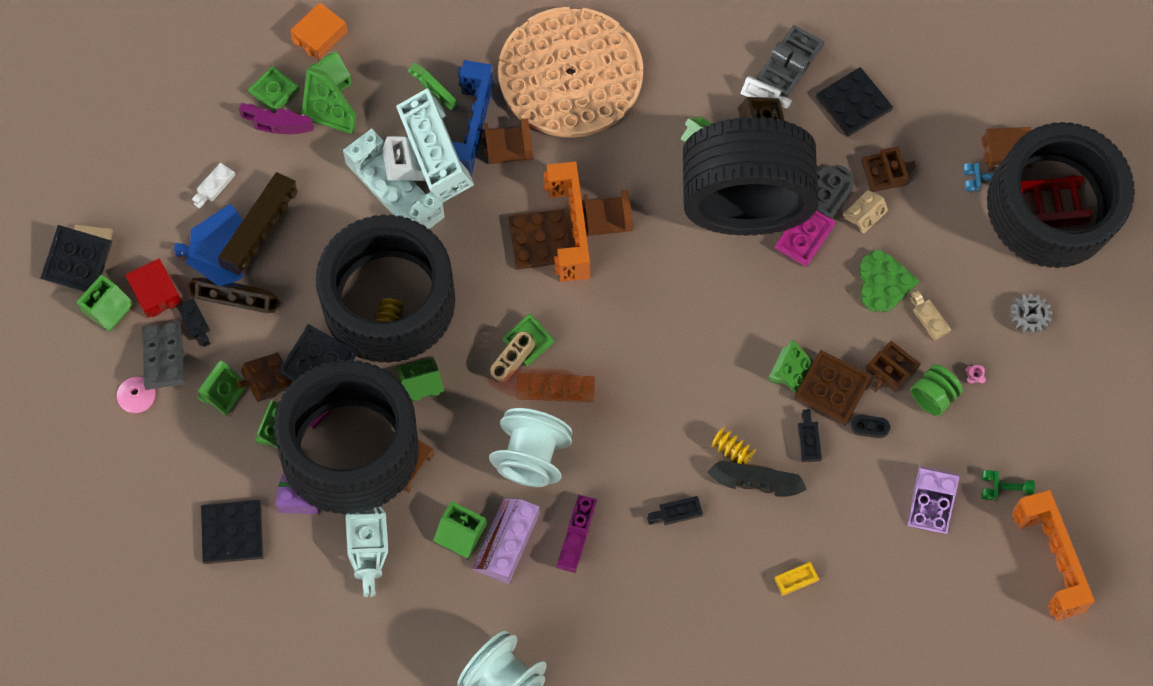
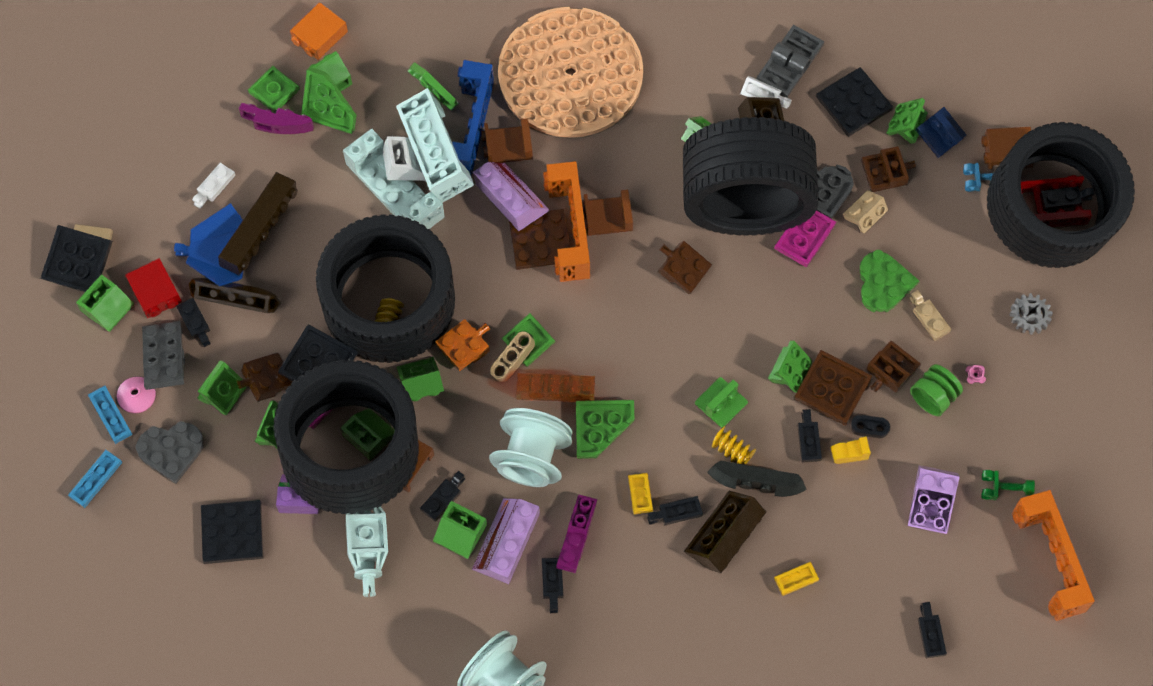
(95, 478): none -> dark azure plate
(110, 414): none -> dark azure plate
(170, 450): none -> dark grey plate
(367, 433): none -> bright green slope
(442, 496): none -> black plate
(464, 344): none -> orange plate
(509, 194): none -> lavender slope
(552, 582): none -> black plate
(600, 424): none -> bright green plate
(640, 493): none -> yellow plate
(684, 266): none -> reddish brown plate
(721, 401): none -> bright green bracket
(725, 531): none -> dark brown slope
(851, 451): none -> yellow leg
(907, 118): none -> bright green bracket
(931, 632): none -> black plate
(941, 132): none -> dark blue bracket
(1065, 197): none -> black plate

